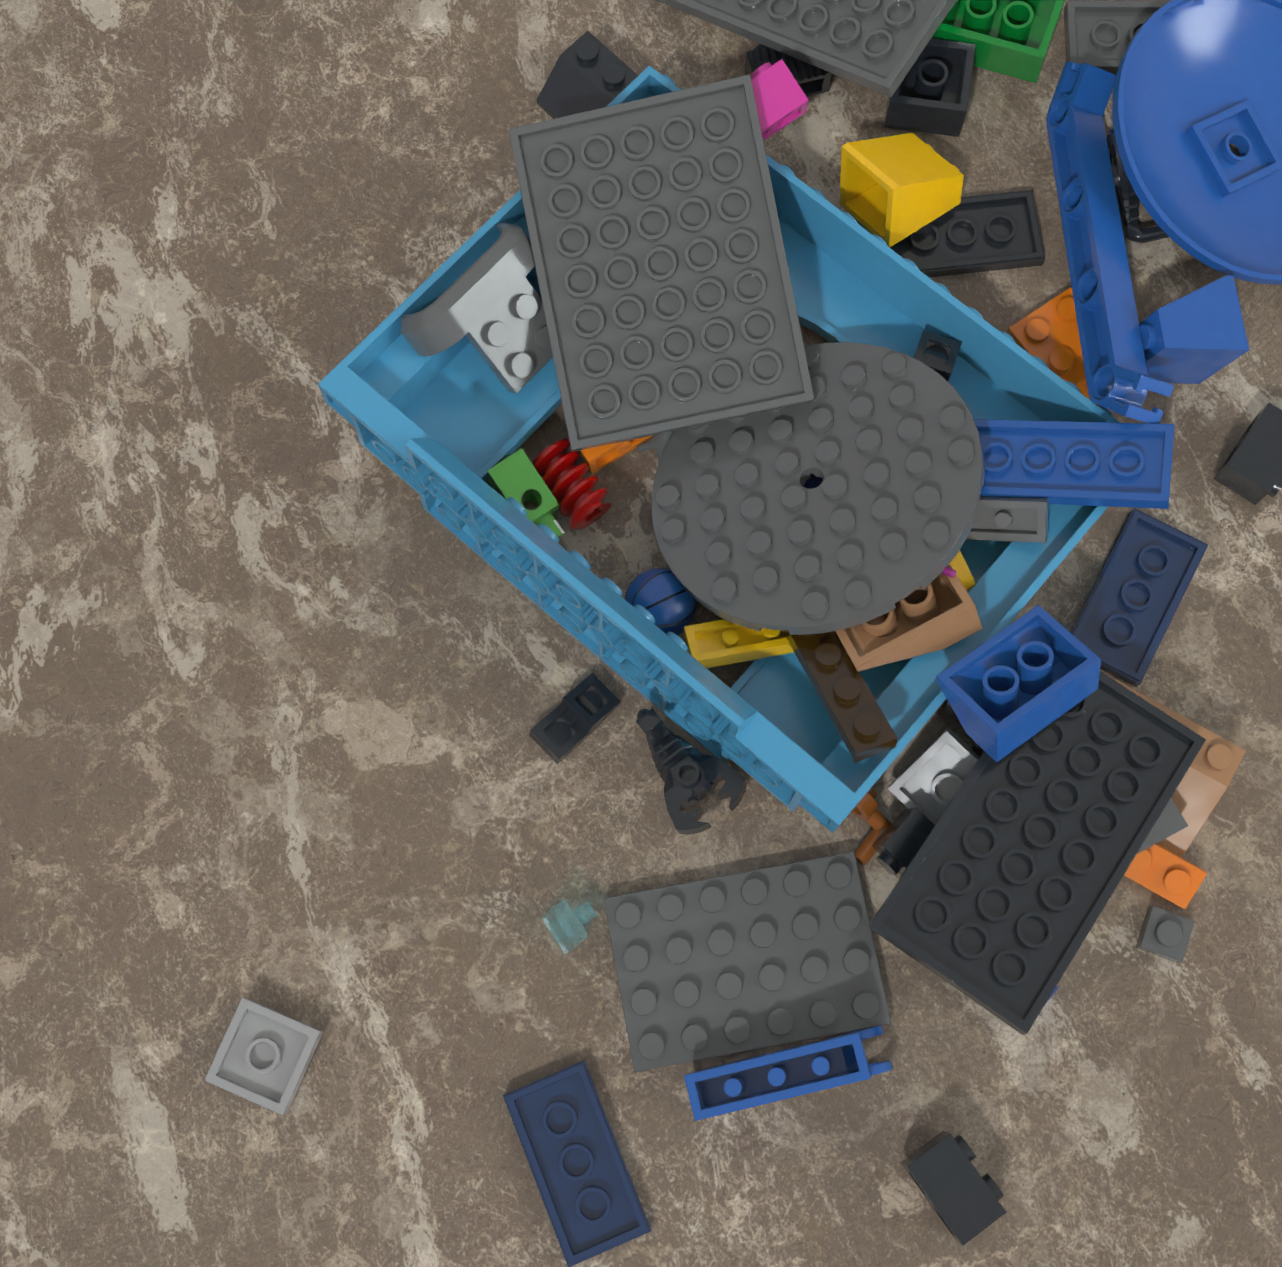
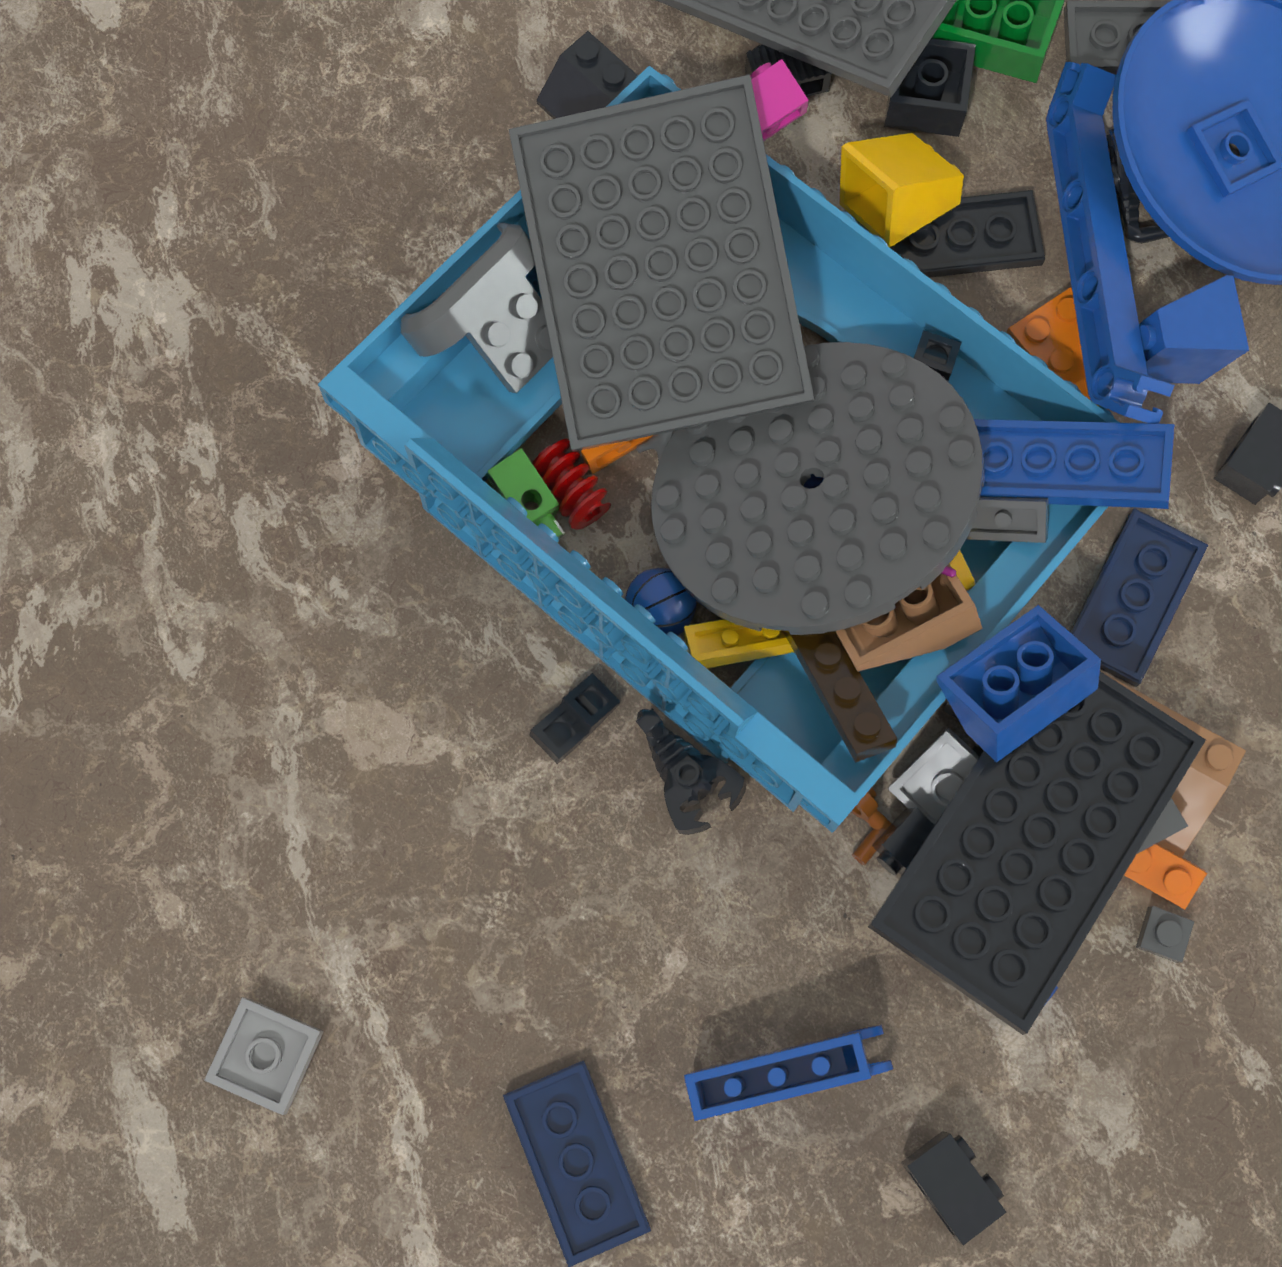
(569, 925): clear light blue tile -> none
(745, 961): dark grey plate -> none

